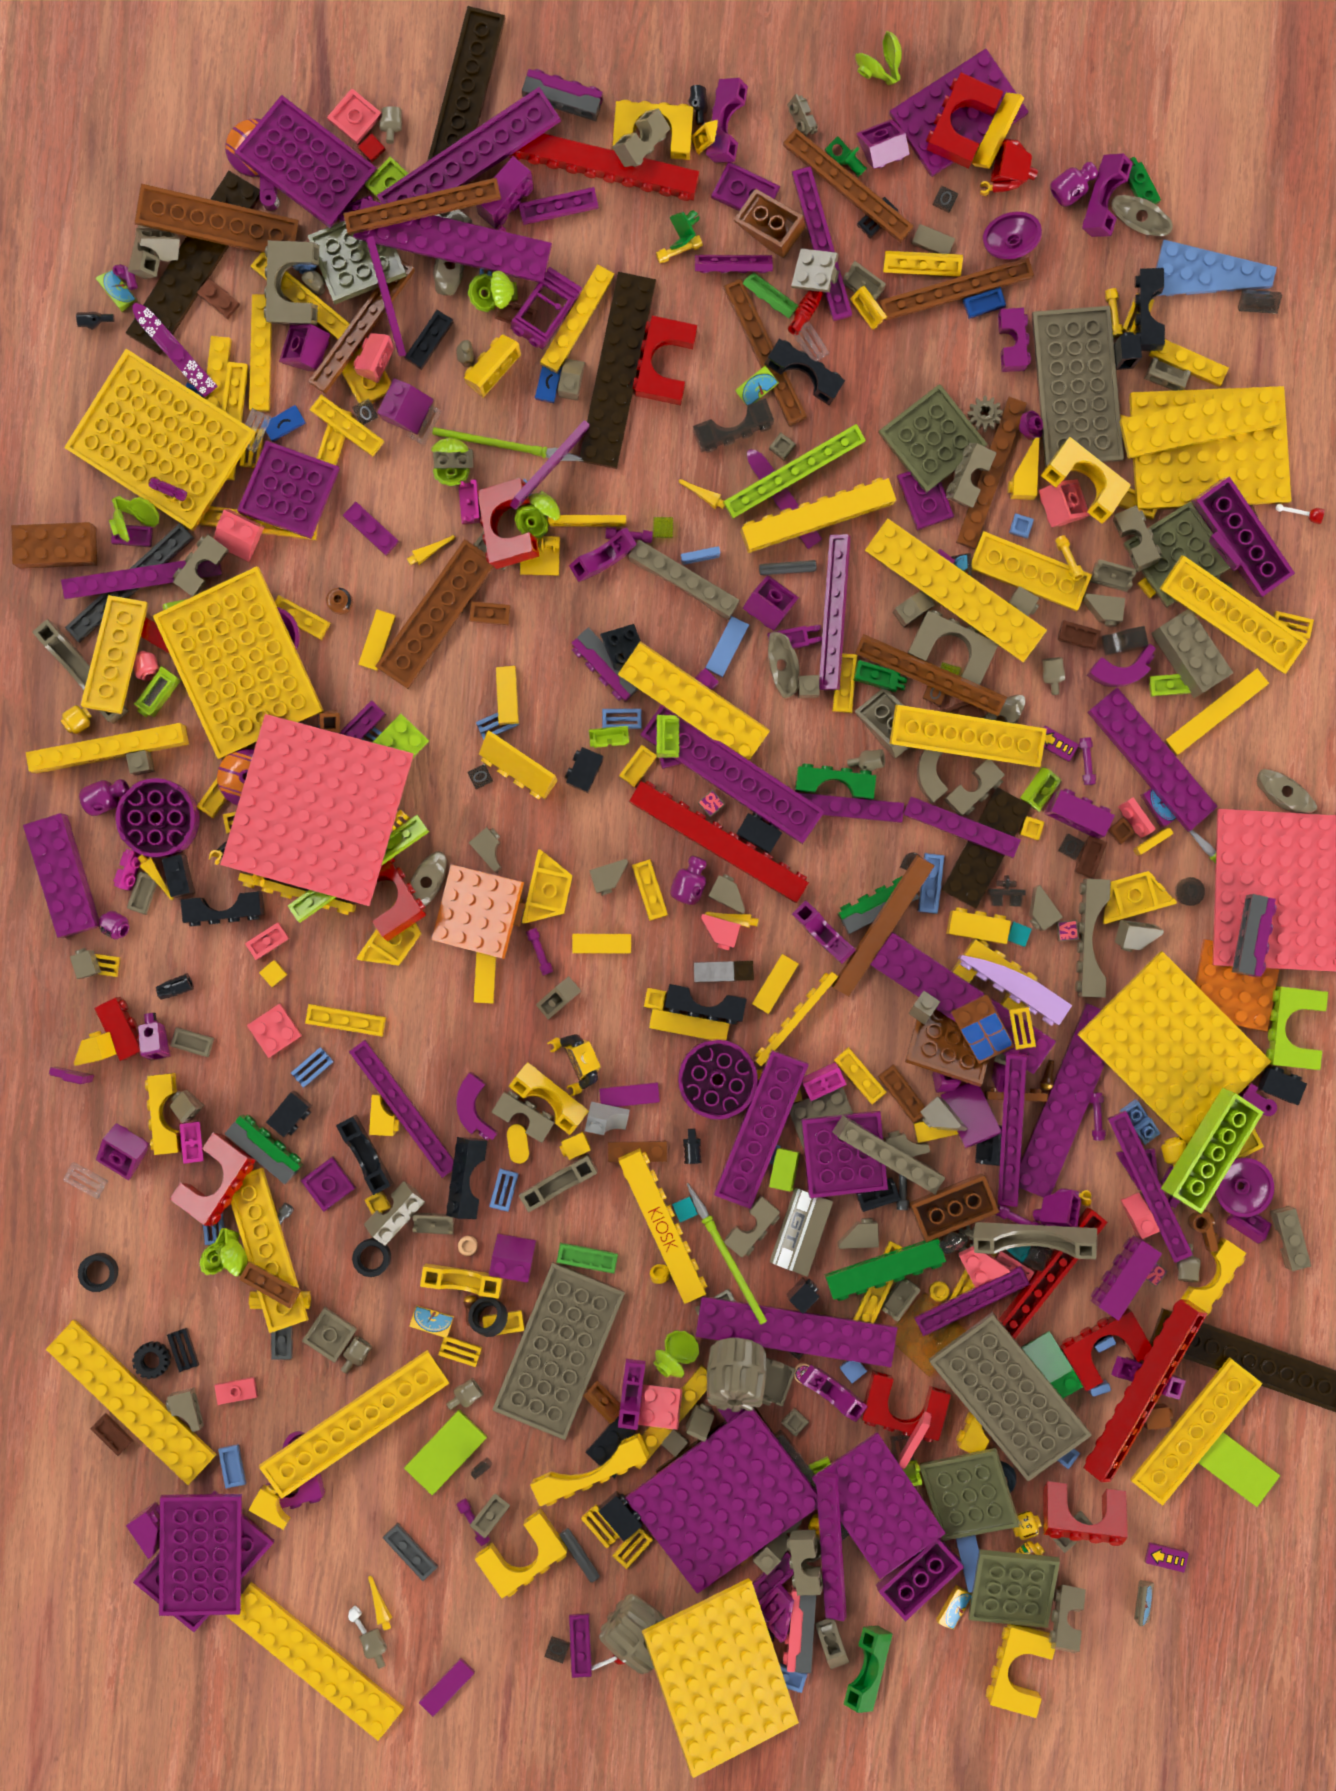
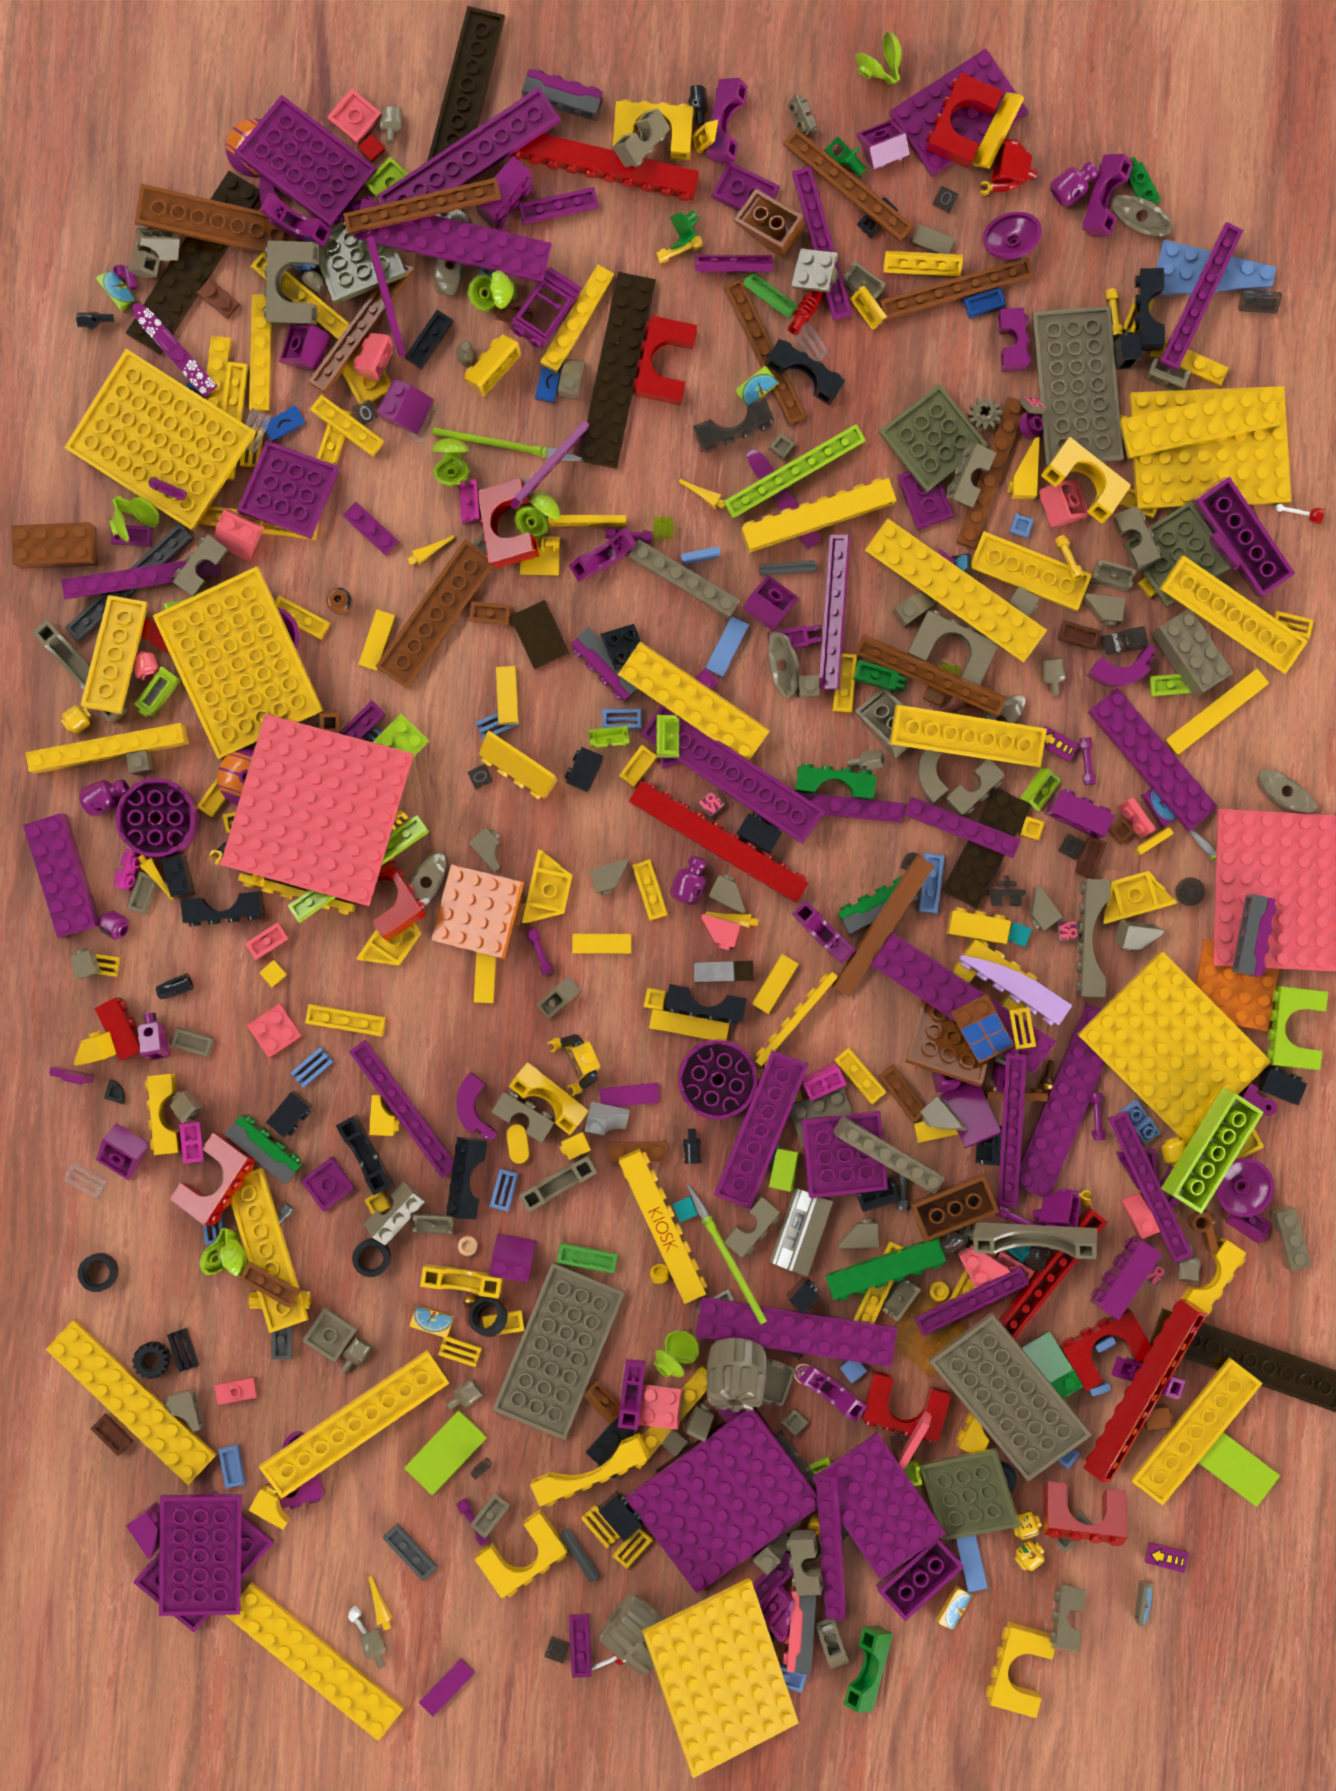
(115, 1092): none -> pearl dark grey tile
(293, 223): none -> magenta arch
(453, 459): dark tan hinge -> none
(539, 634): none -> dark brown tile
(900, 1142): dark tan arch -> none
(924, 1007): dark tan brick -> none
(1013, 1588): olive plate -> none
(1033, 405): none -> dark tan tile
(1201, 296): none -> magenta plate

